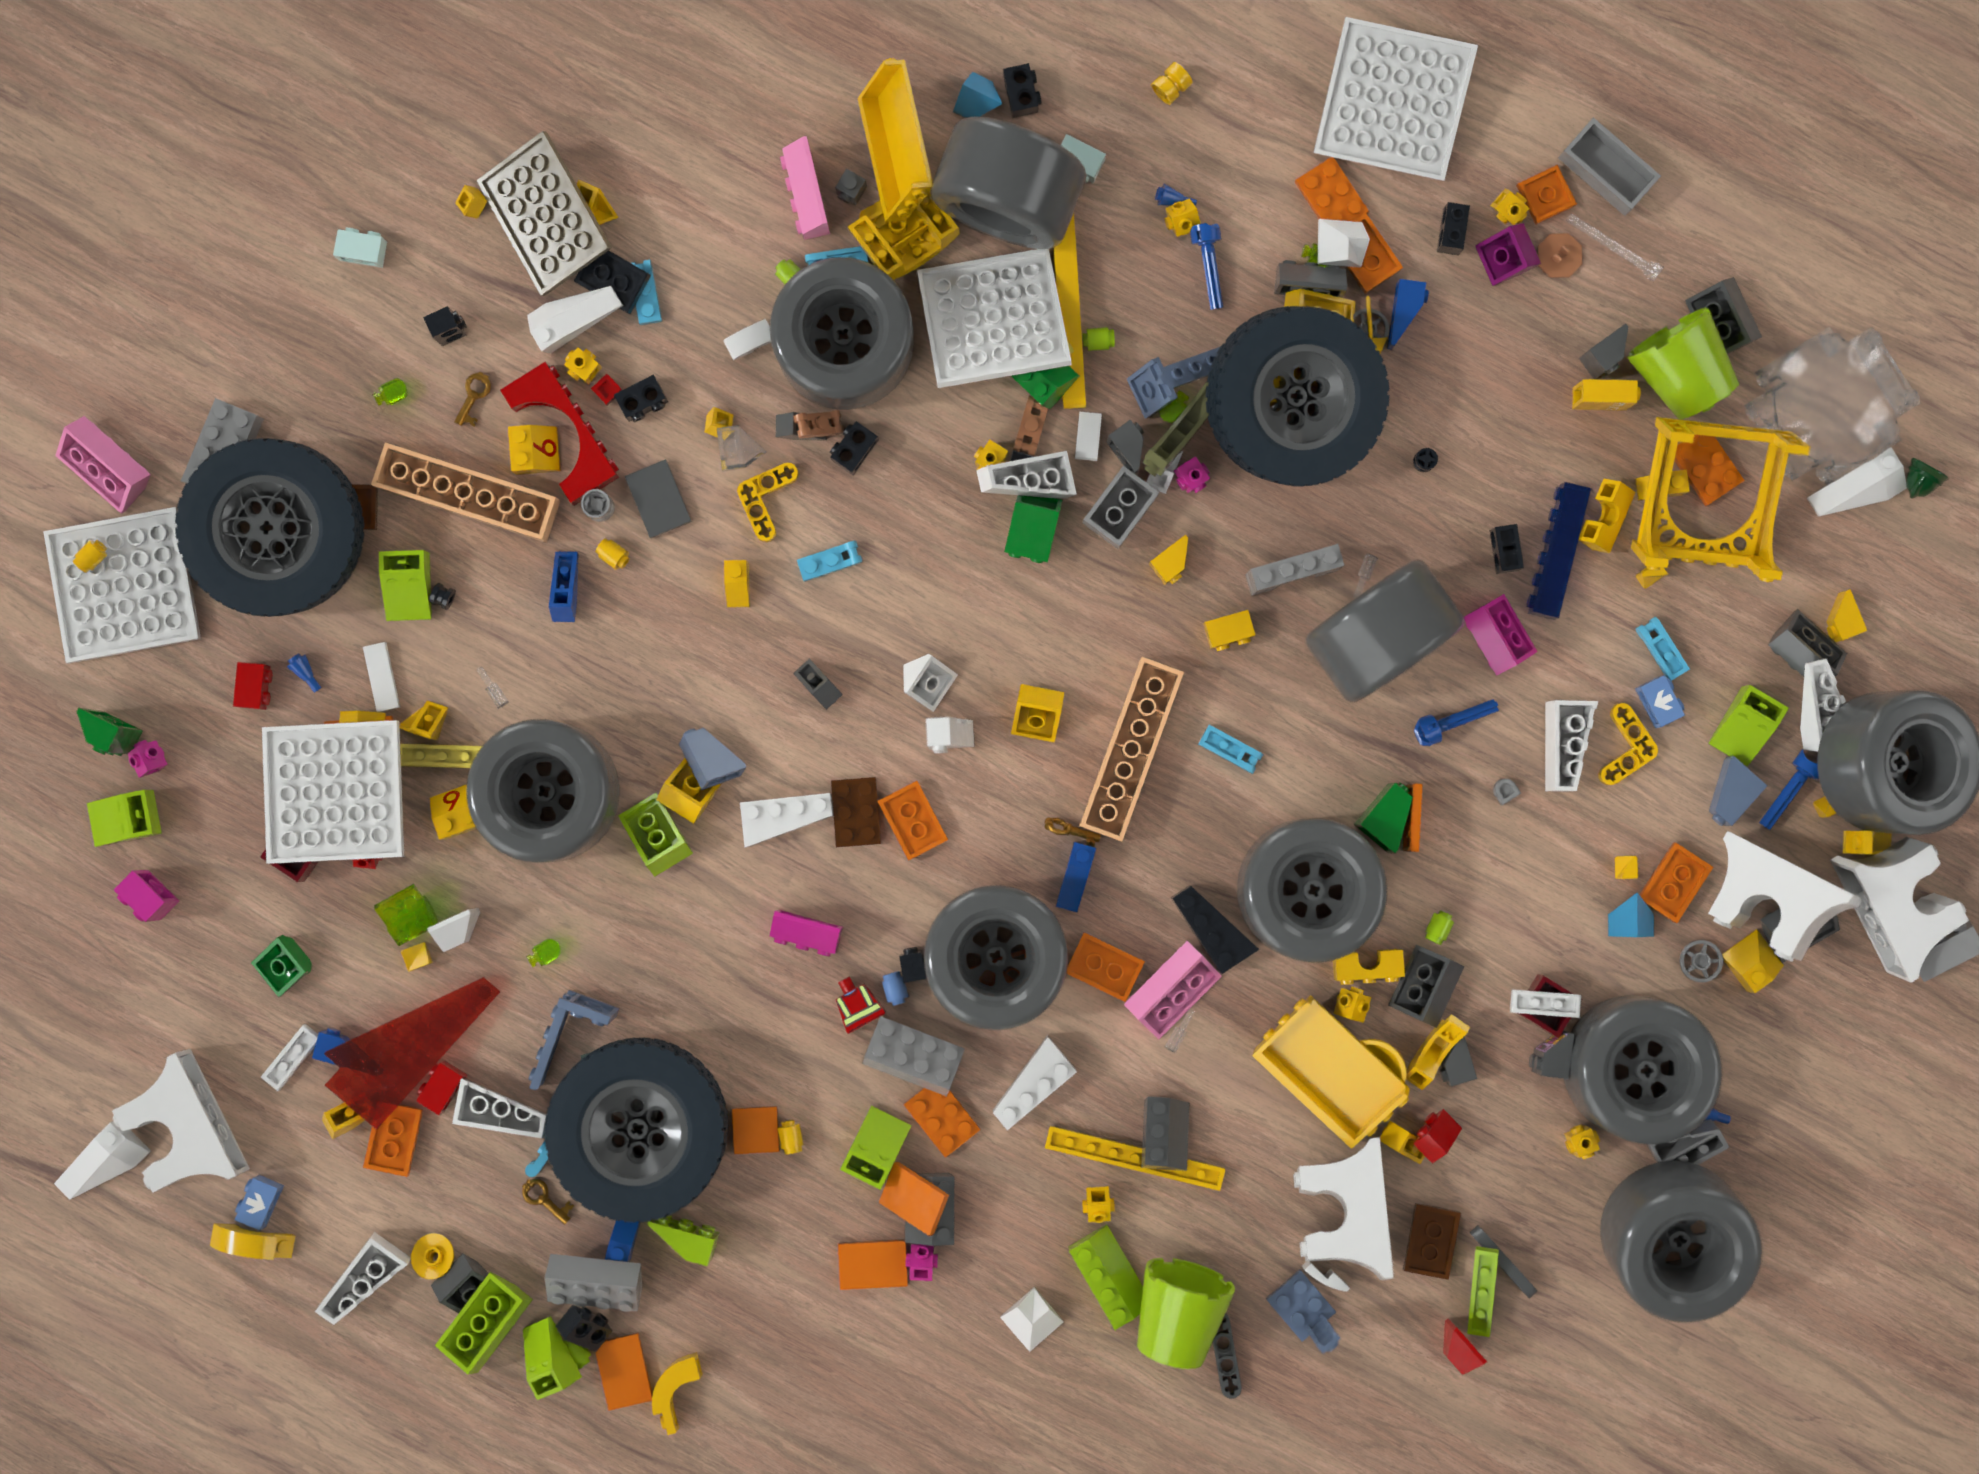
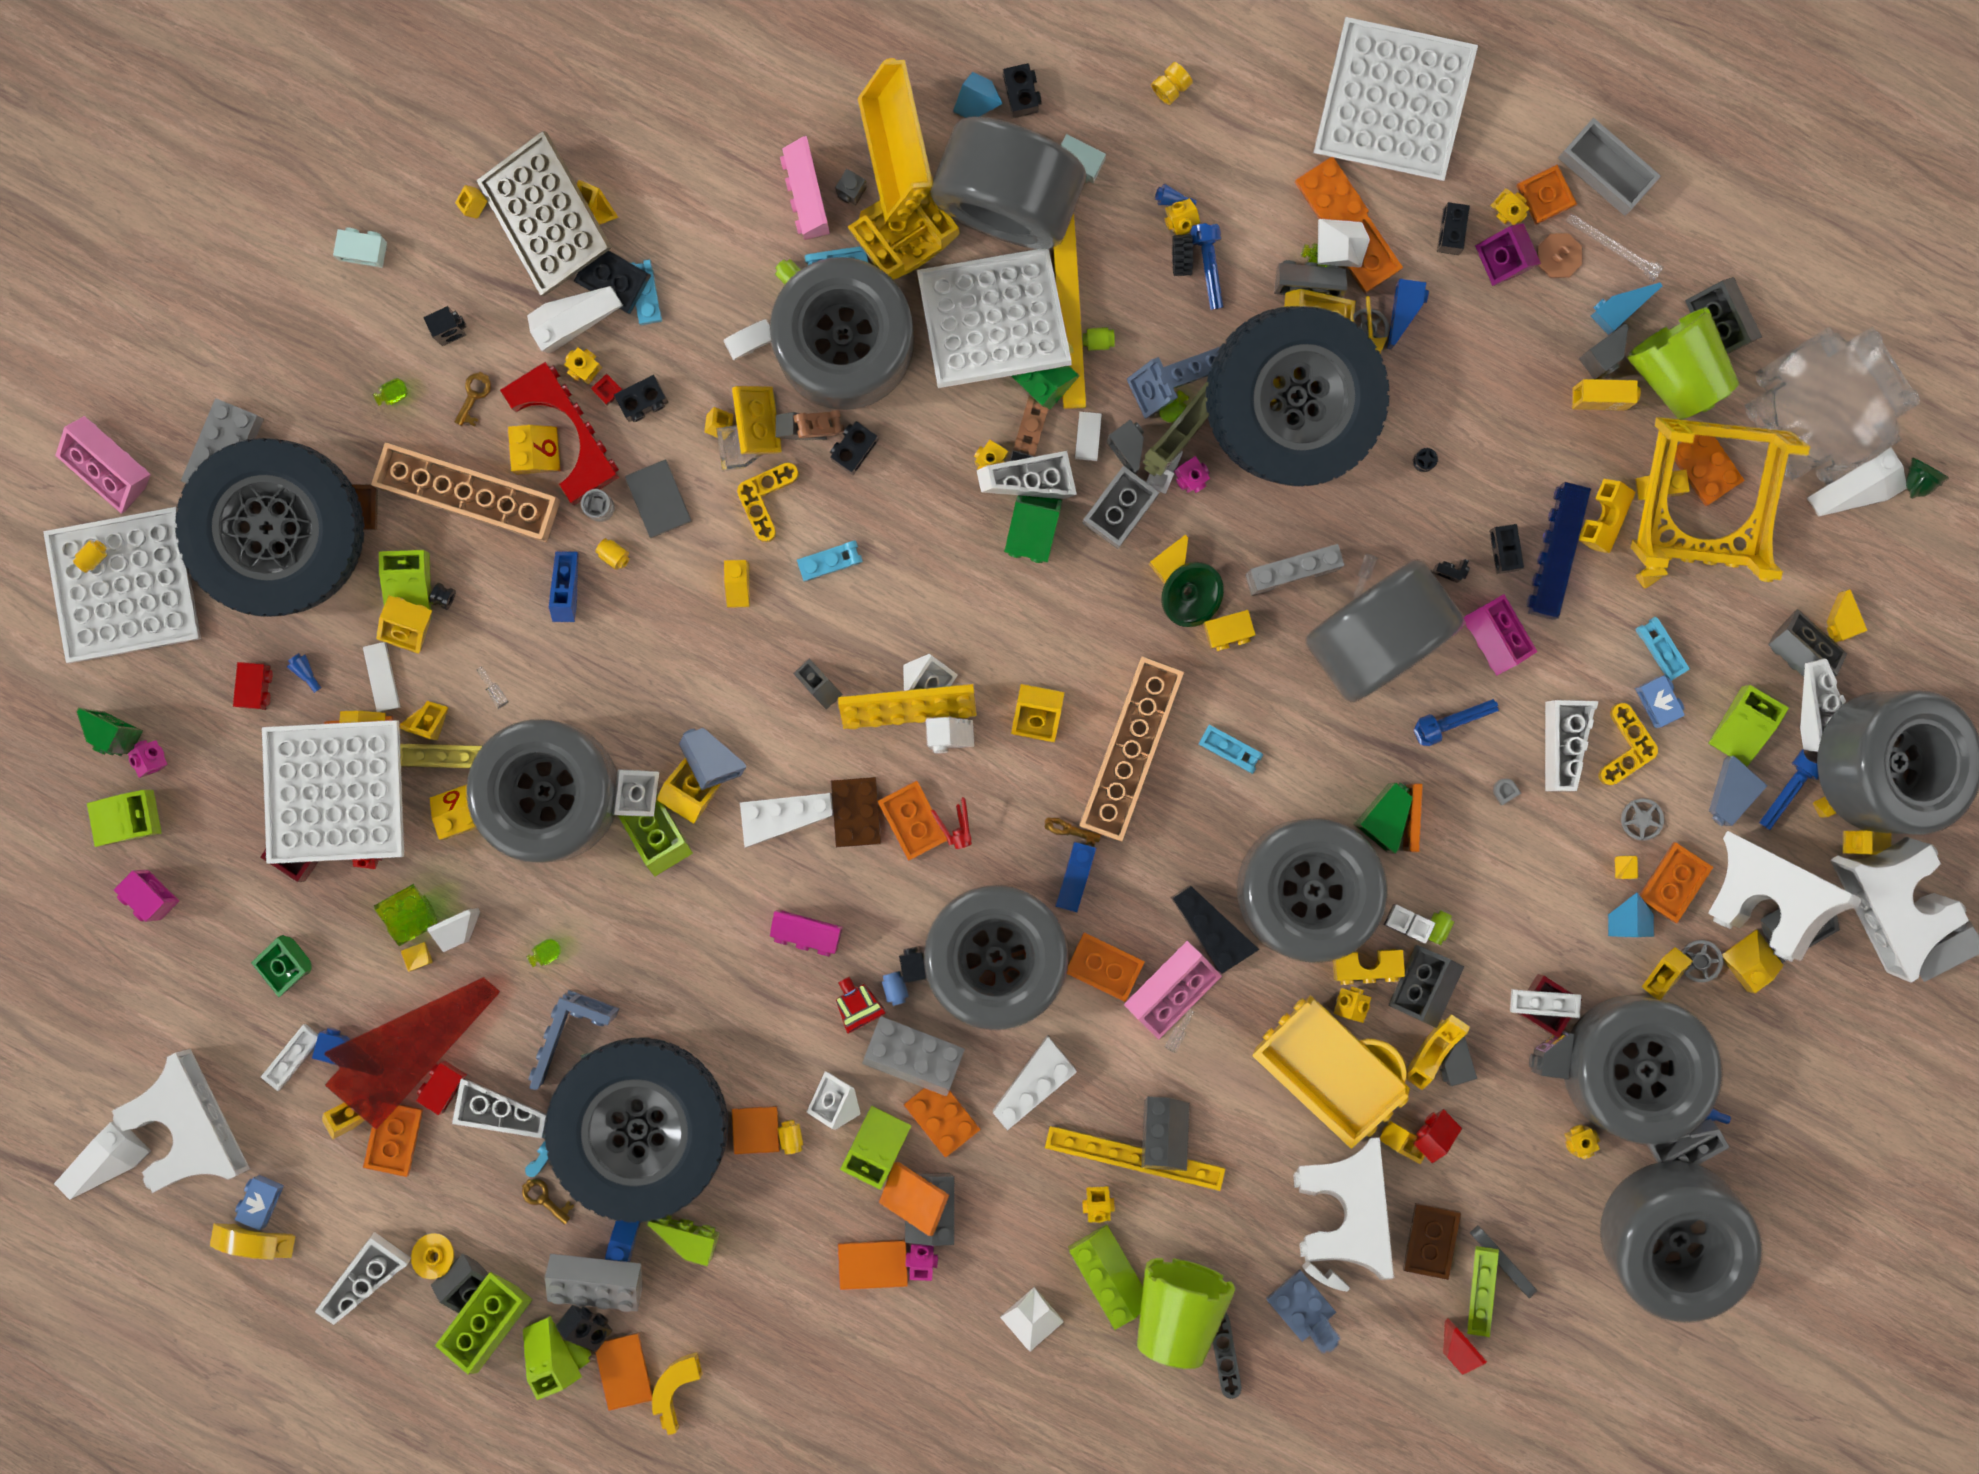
(403, 624): none -> yellow slope
(635, 792): none -> white slope
(756, 419): none -> yellow tile
(834, 1102): none -> white slope
(907, 706): none -> yellow plate
(961, 836): none -> red plant
(1182, 255): none -> black tyre
(1201, 598): none -> dark green dish
(1409, 923): none -> white hips
(1448, 571): none -> black bracket
(1618, 308): none -> dark azure slope
(1642, 819): none -> light grey wheel
(1667, 973): none -> yellow slope

